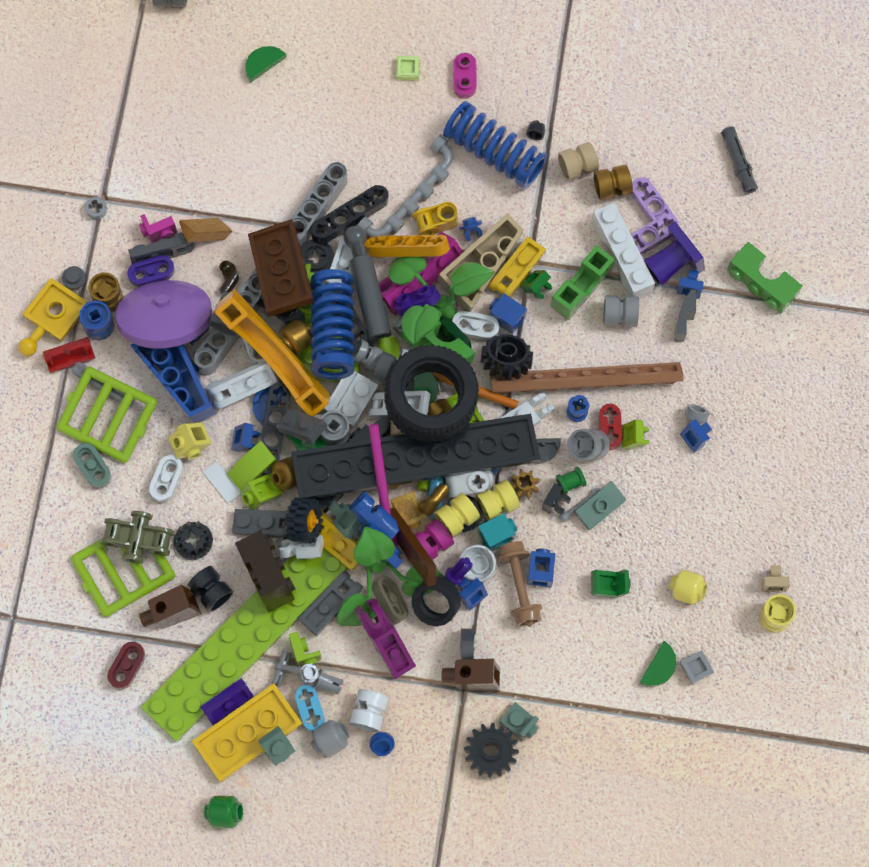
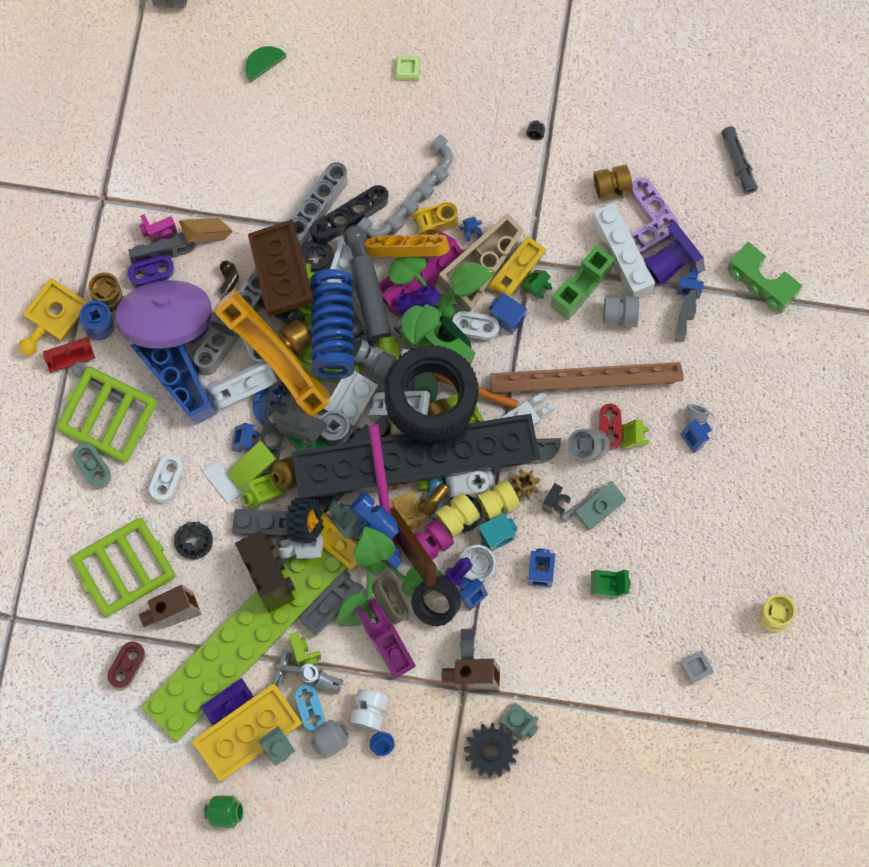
(73, 277): dark grey plate -> none
(101, 203): light grey bush -> none
(136, 537): olive axle -> none
(189, 440): light yellow brick -> none
(210, 588): black wheel -> none
(464, 73): dark pink plate -> none
(506, 356): black gear -> none
(513, 553): medium nougat piece -> none
(522, 177): blue piece -> none
(571, 480): green bush -> none
(572, 404): blue bush -> none
(582, 159): tan wheel -> none
(661, 667): green tile -> none
(688, 587): light yellow head -> none
(775, 582): tan tile -> none

